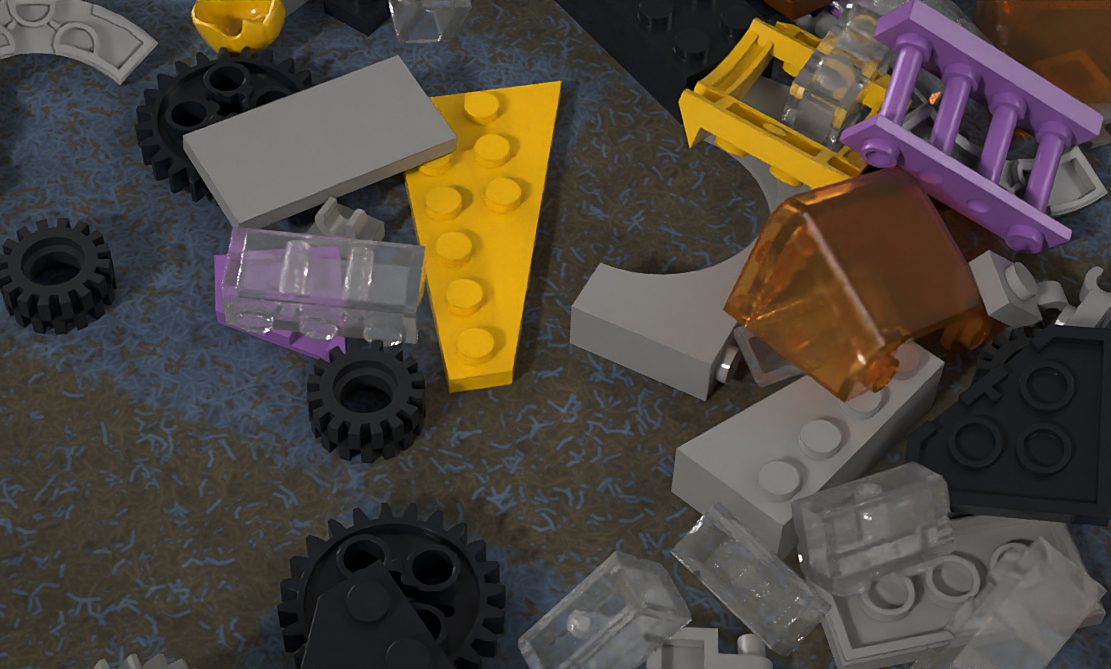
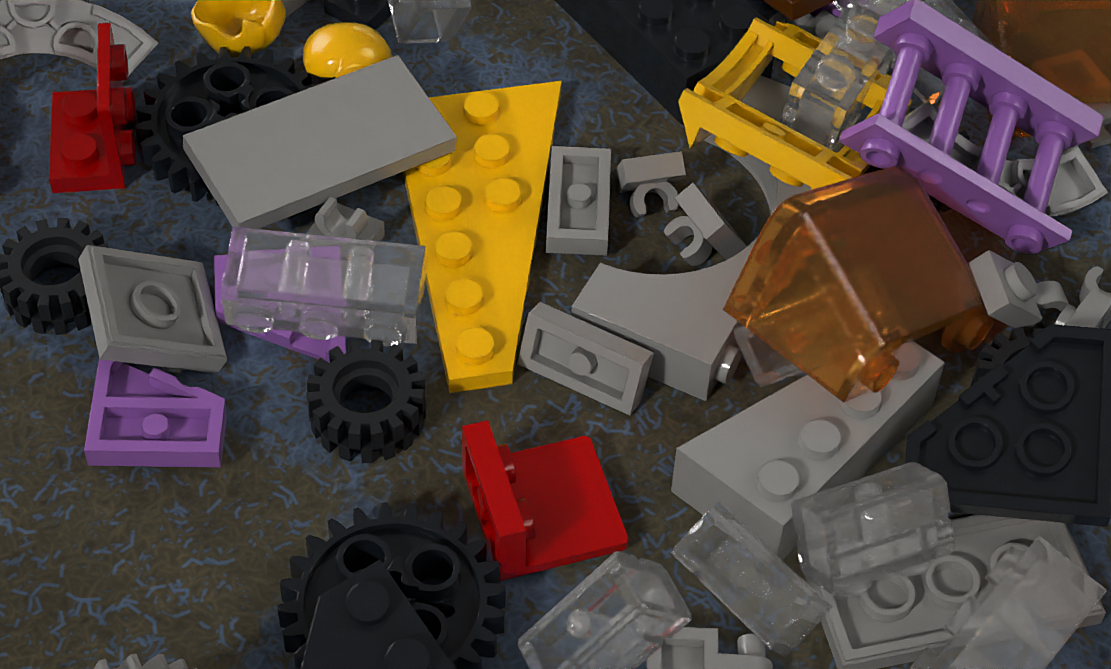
(90, 126): none -> red bracket
(151, 310): none -> light grey plate
(152, 420): none -> medium lavender wing
(343, 49): none -> yellow hair
(540, 502): none -> red bracket
(578, 201): none -> light grey plate
(585, 358): none -> light grey plate
(650, 175): none -> light grey tile
(706, 225): none -> light grey tile

